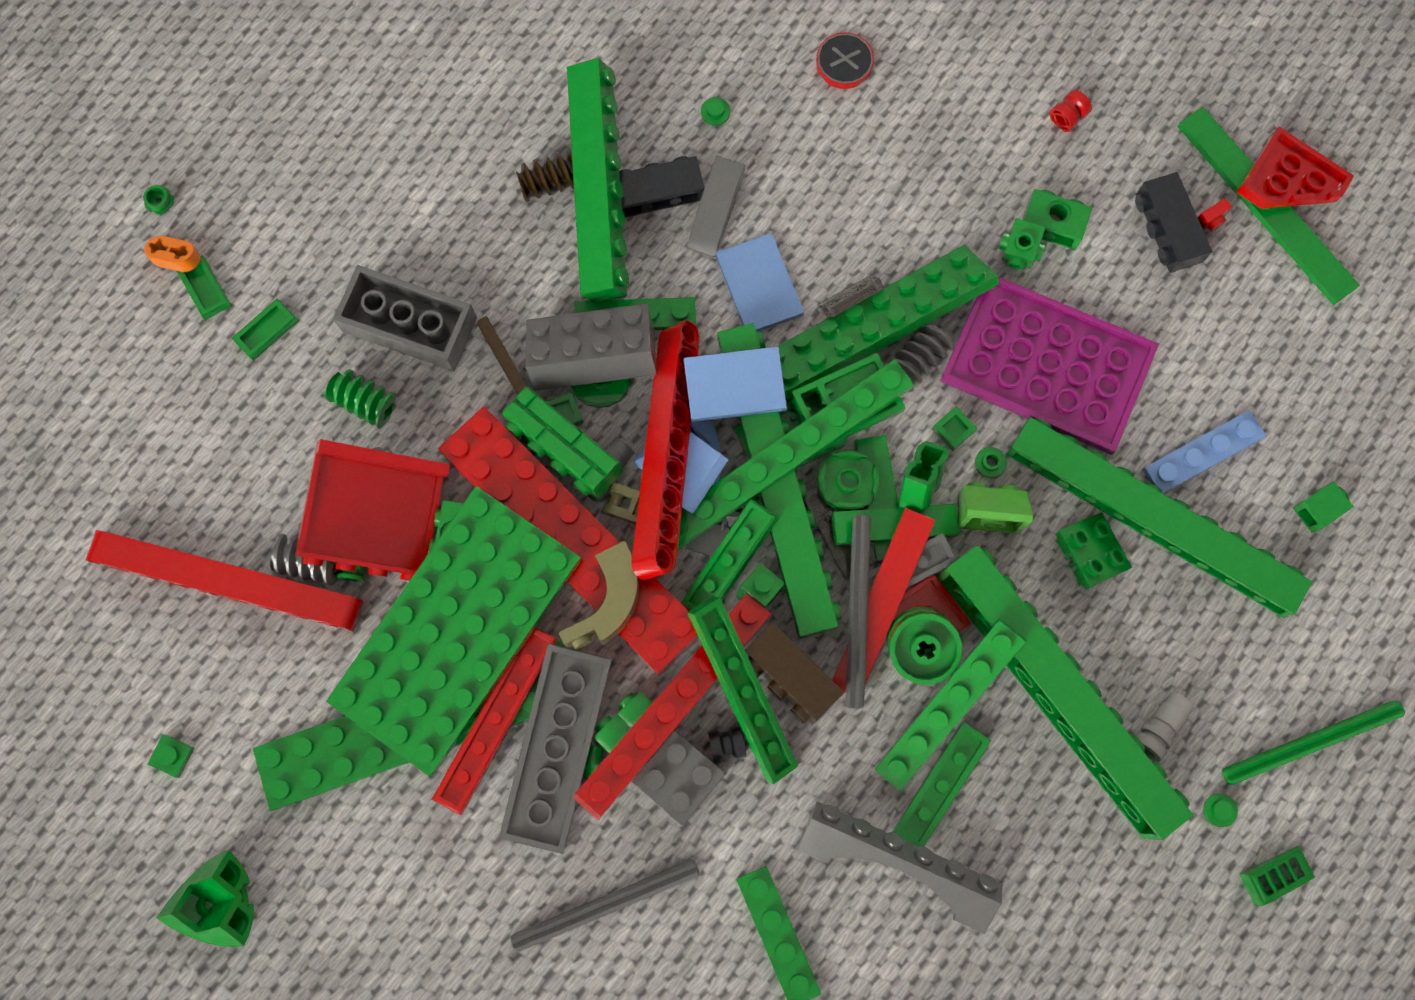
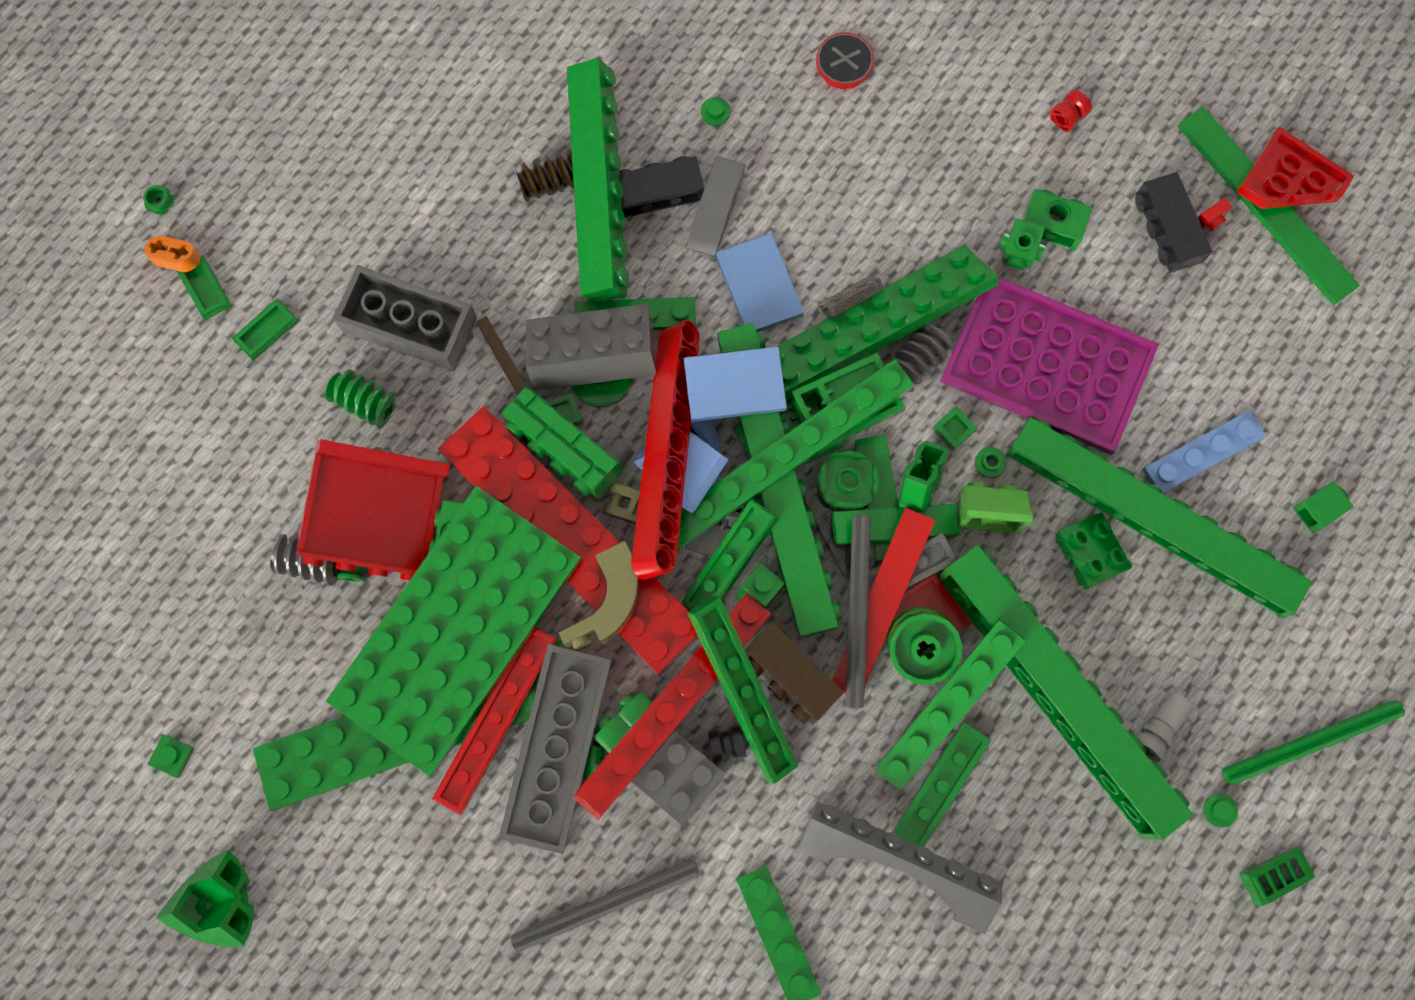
(225, 580): red beam -> none

